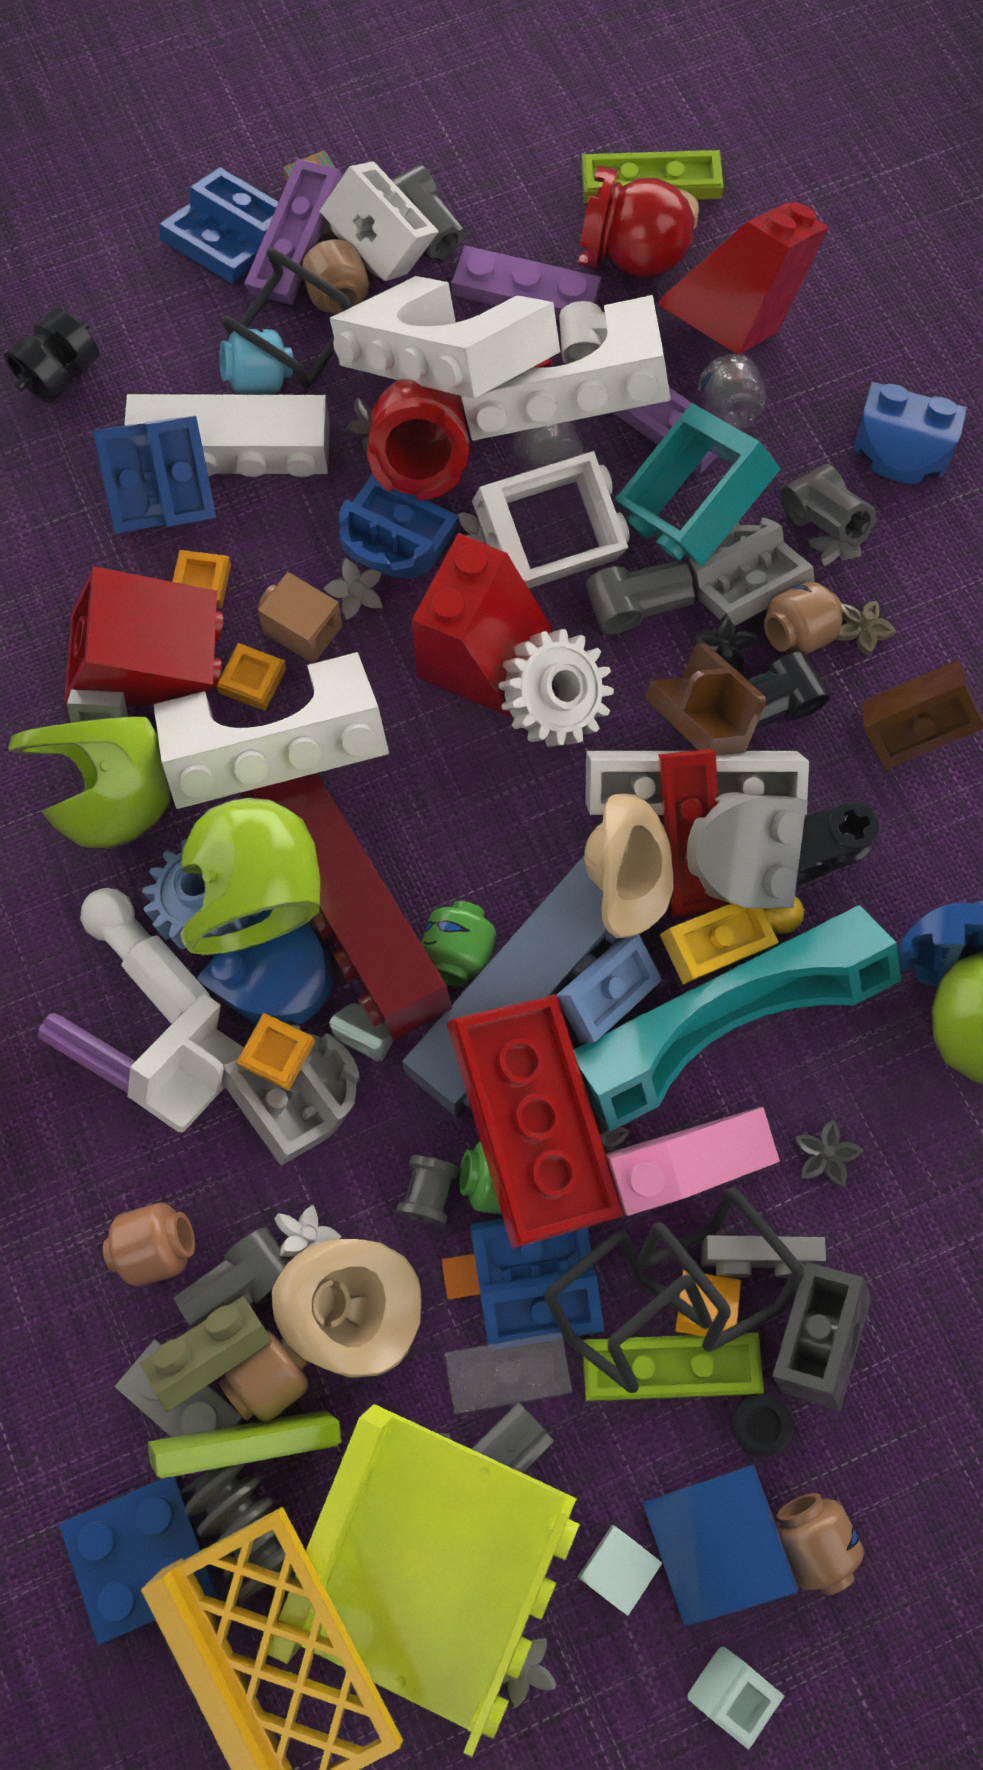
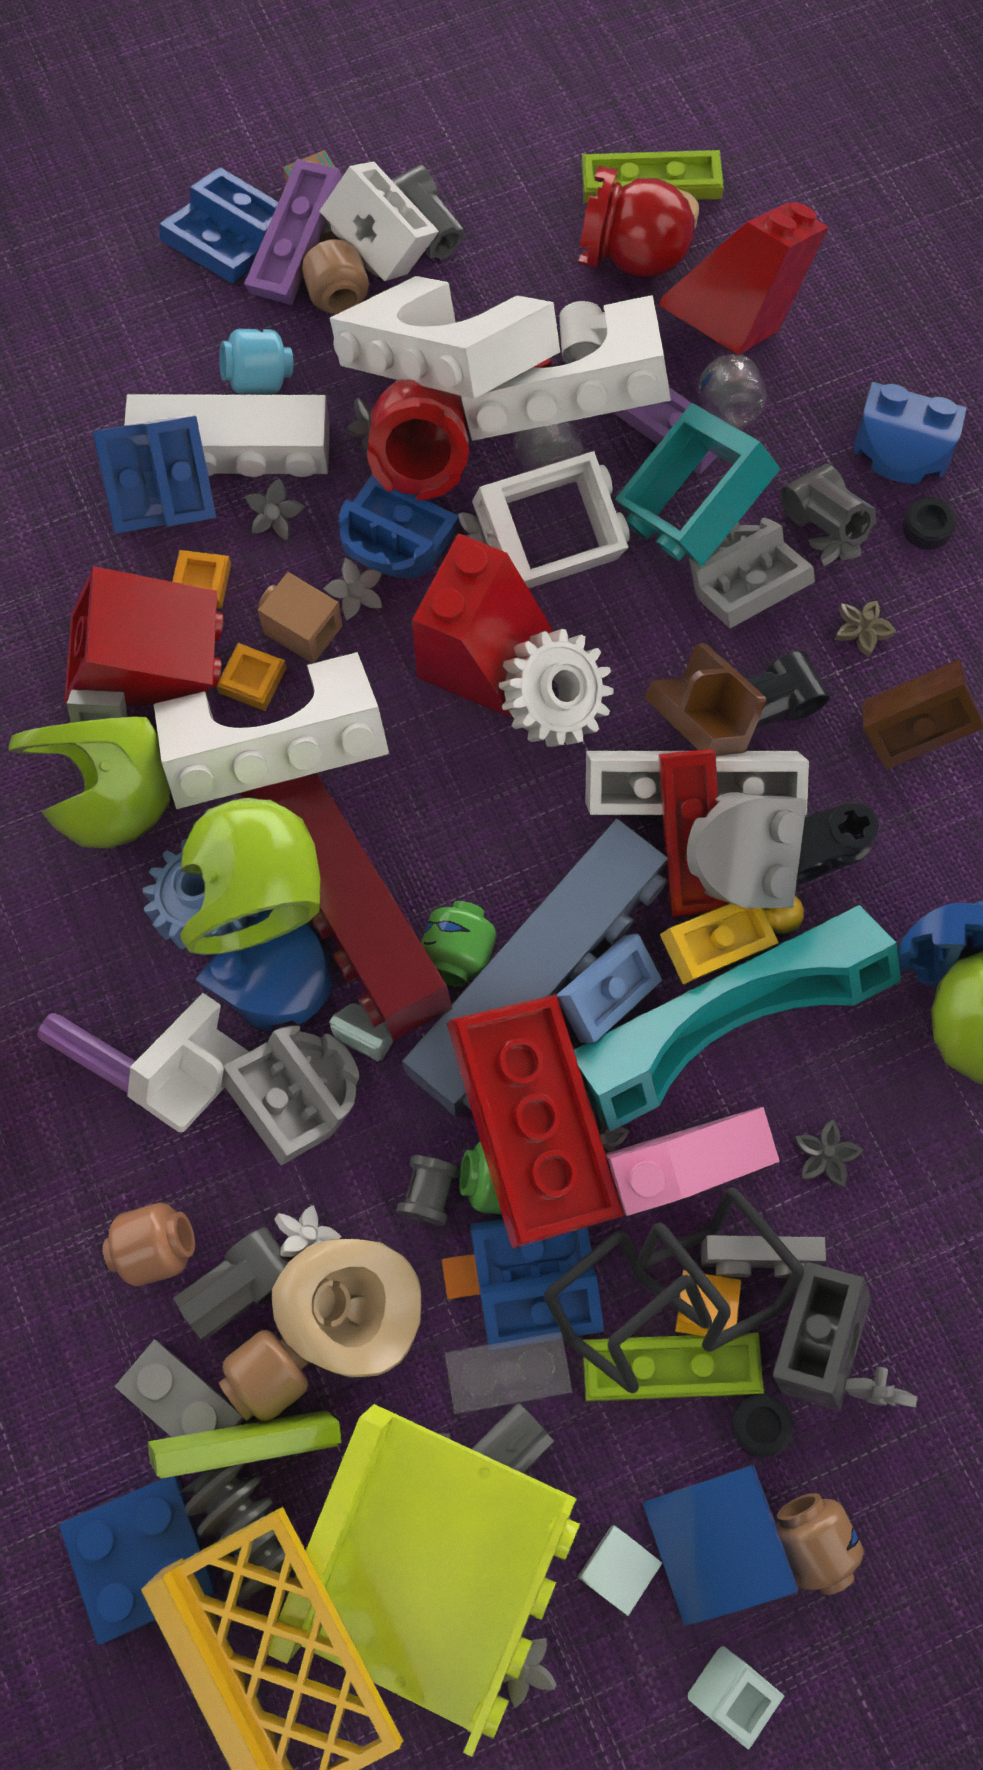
(54, 353): black wheel -> none
(146, 959): white piece -> none
(205, 1352): olive plate -> none
(274, 510): none -> dark grey plant
(276, 260): black piece -> none
(276, 1051): light orange tile -> none
(499, 277): medium lavender plate -> none
(626, 598): dark grey piece -> none
(630, 865): tan hat -> none
(726, 642): black plant -> none
(803, 618): medium nougat head -> none
(877, 1391): none -> light grey plant
(929, 523): none -> black tile

